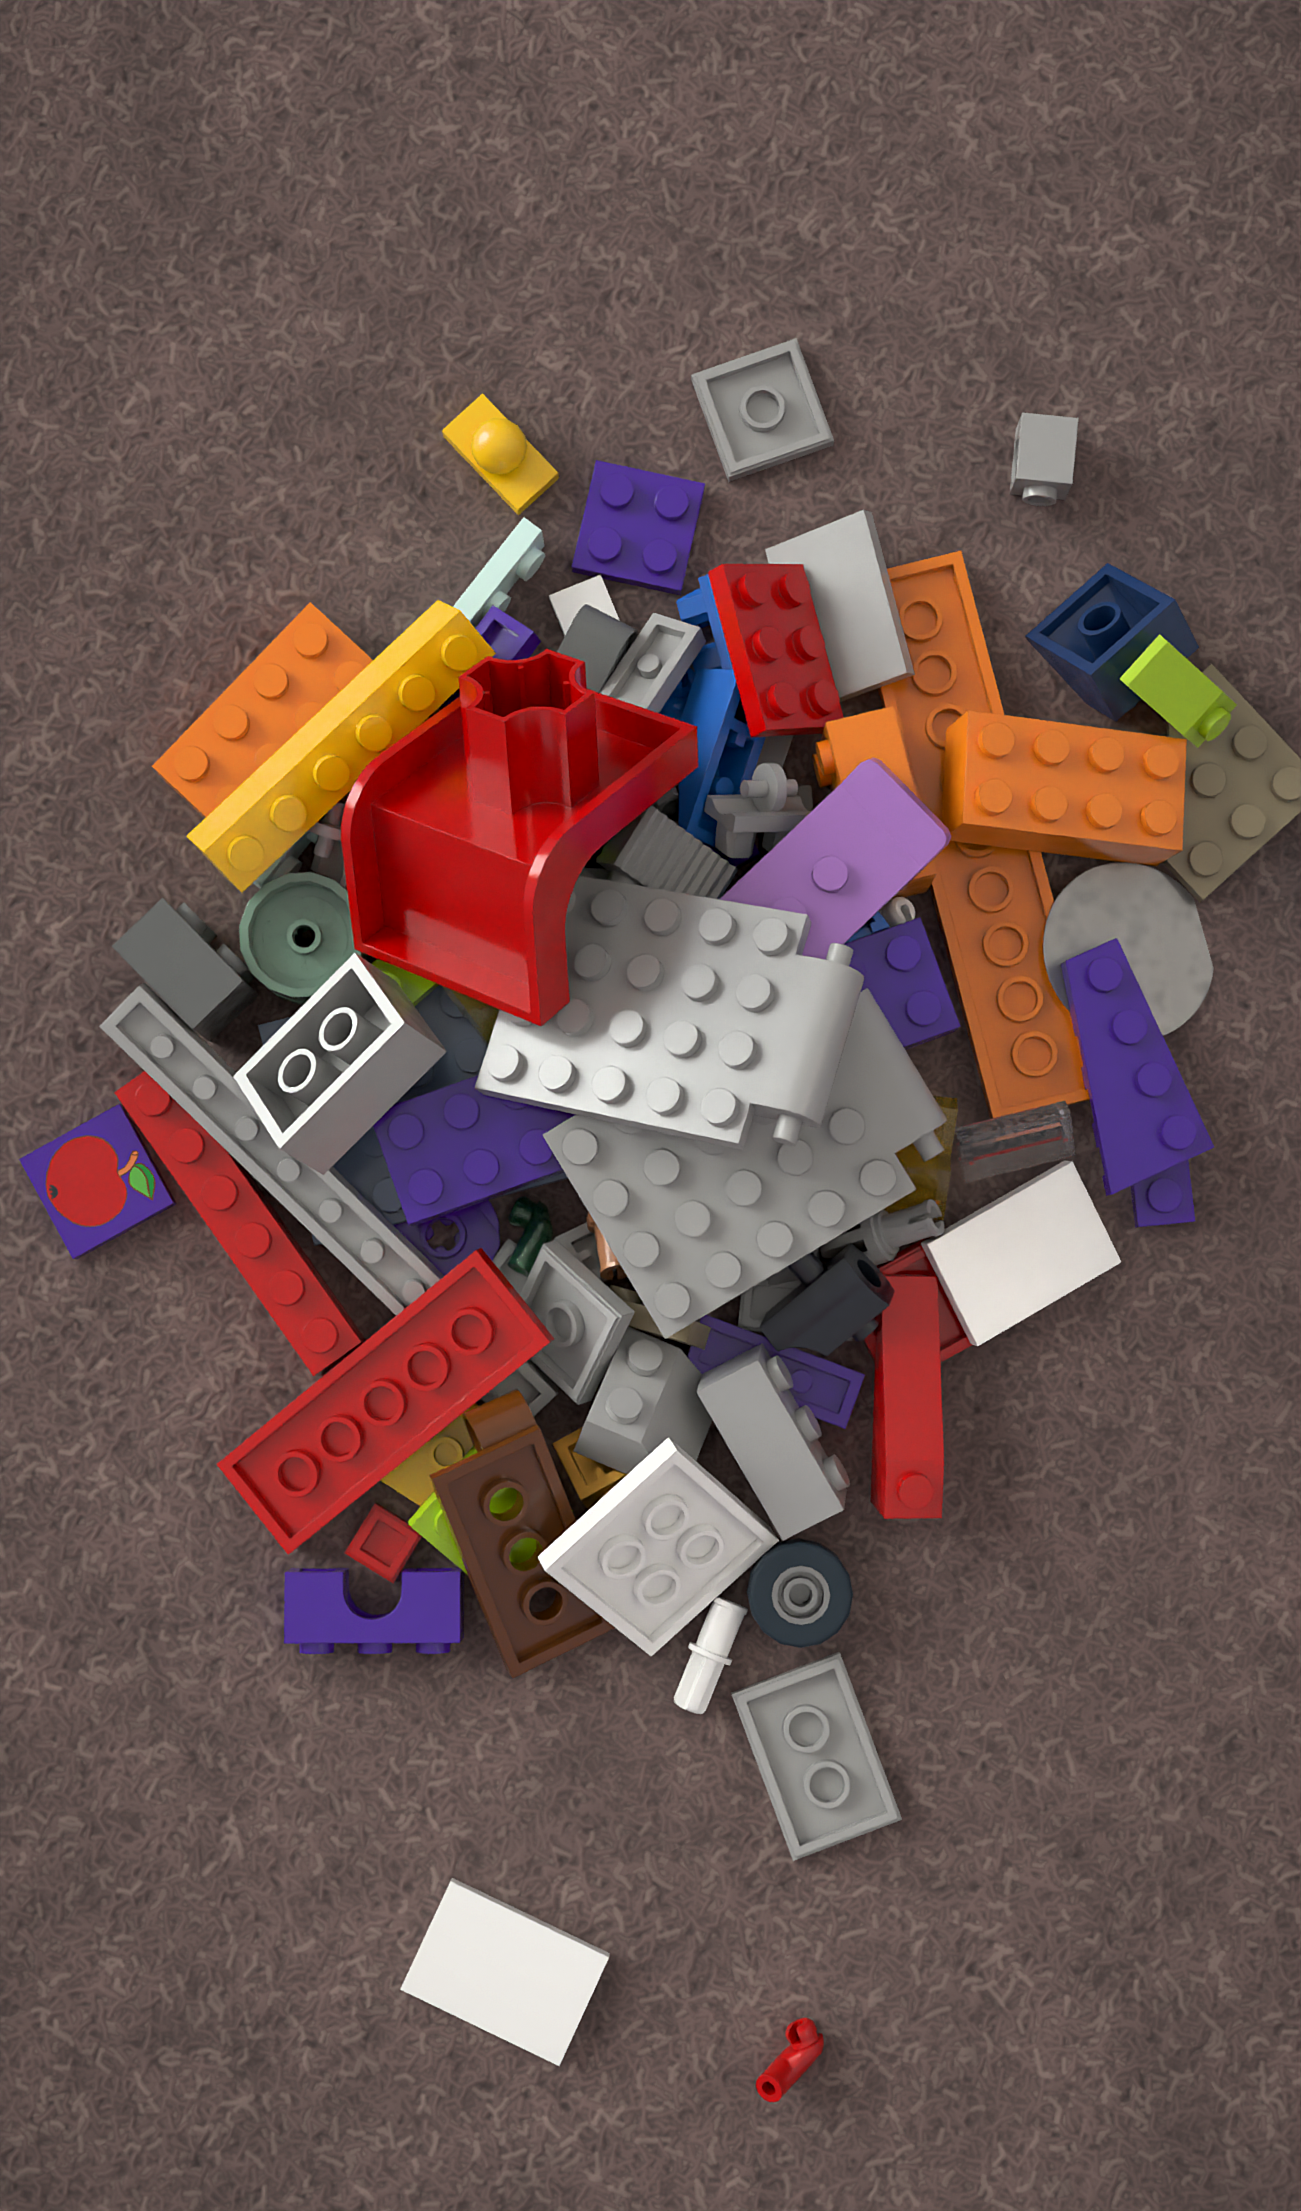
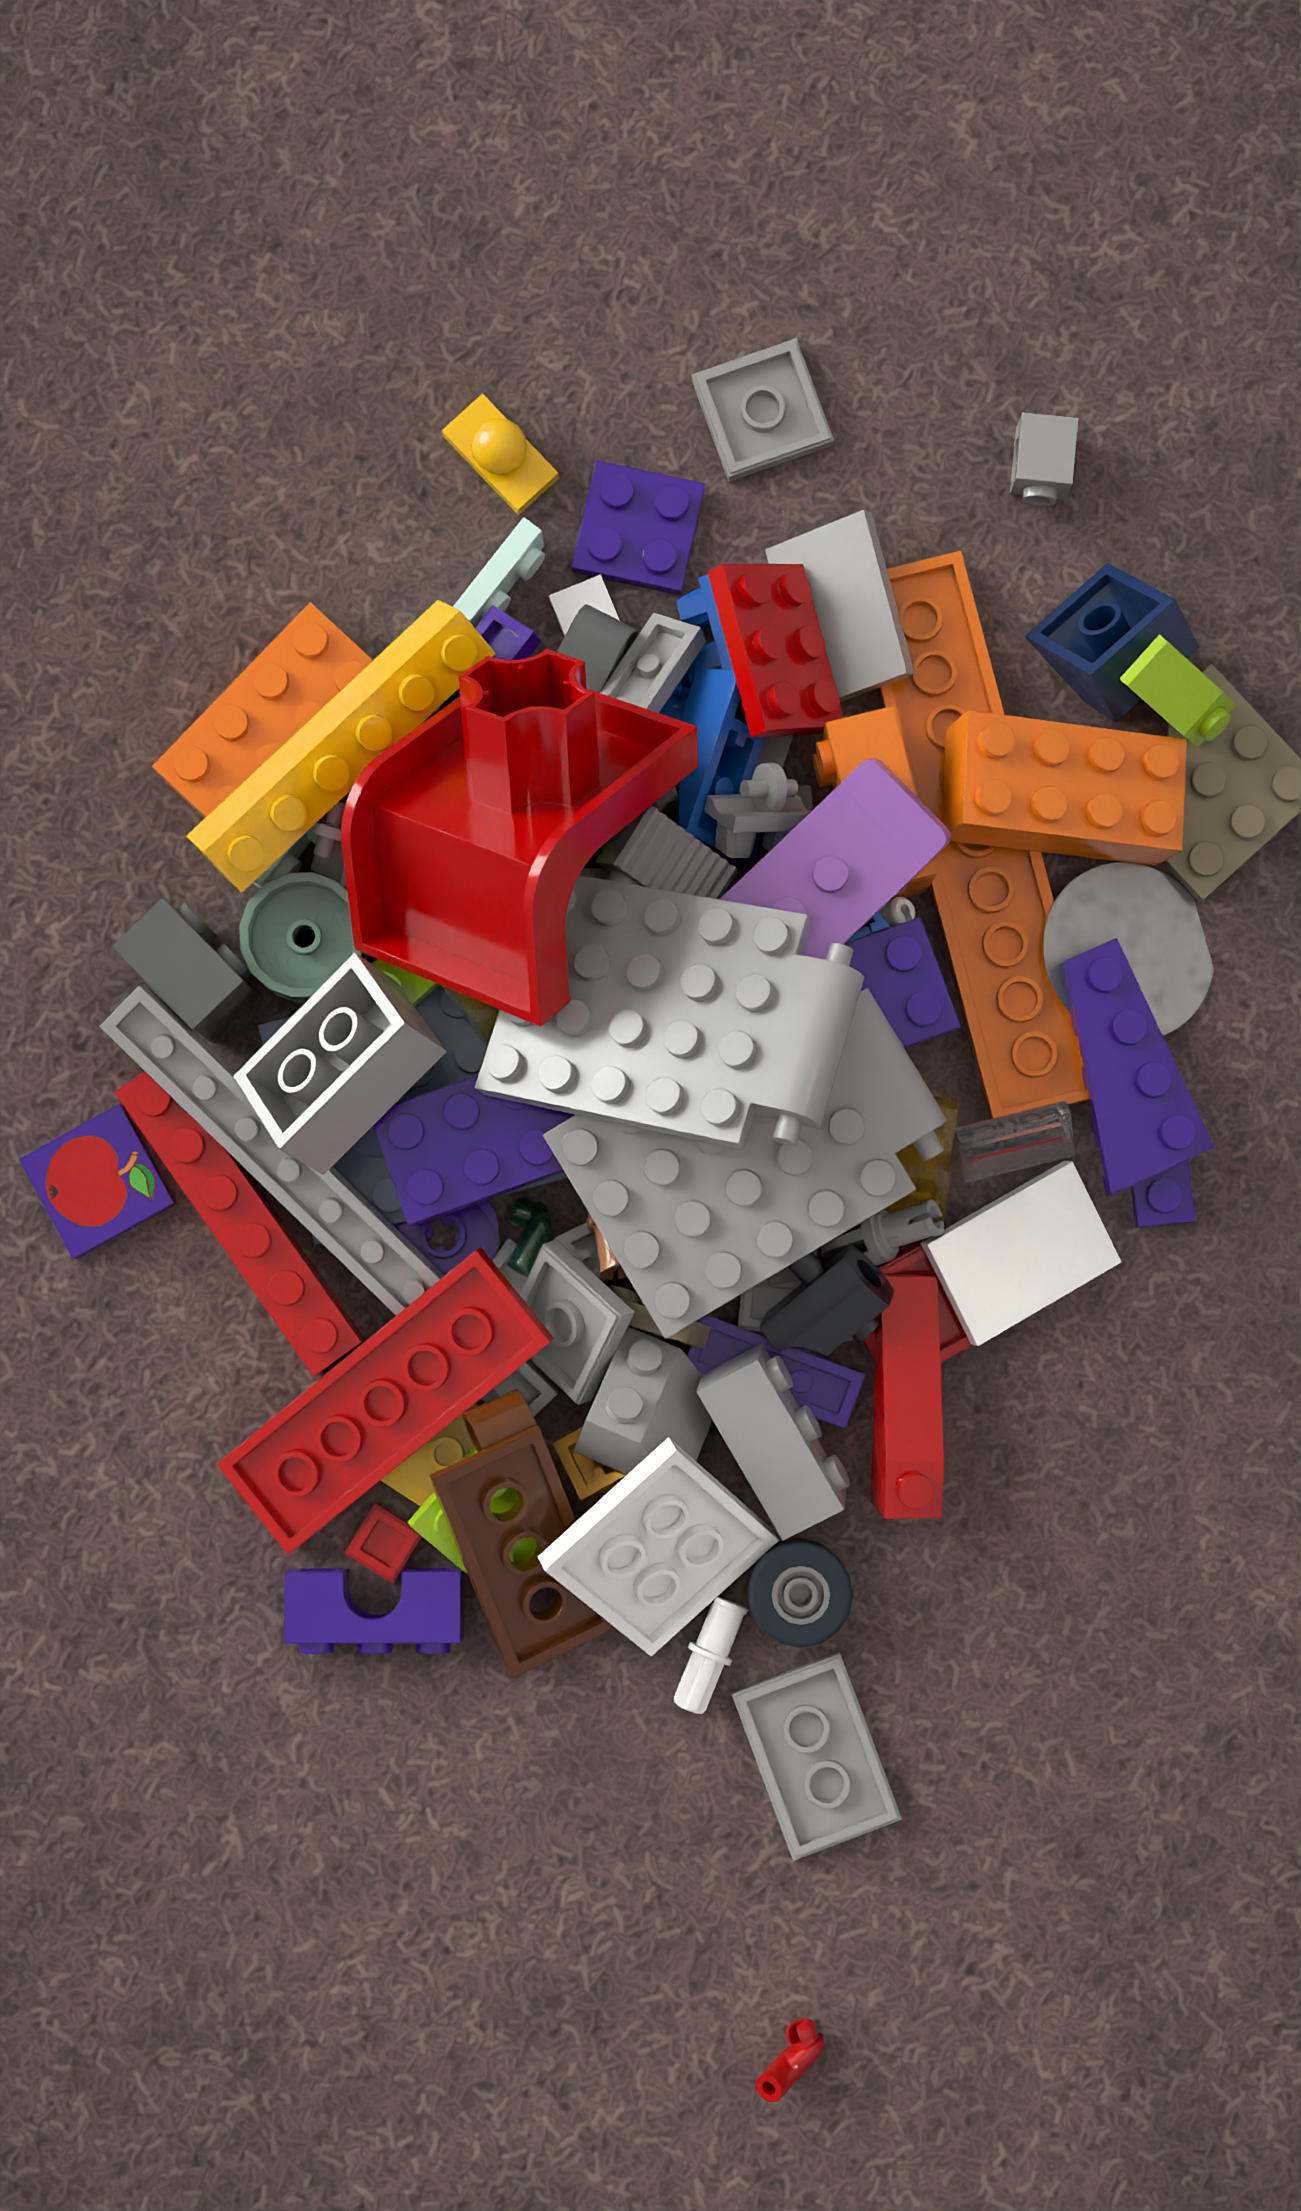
(505, 1971): white tile -> none

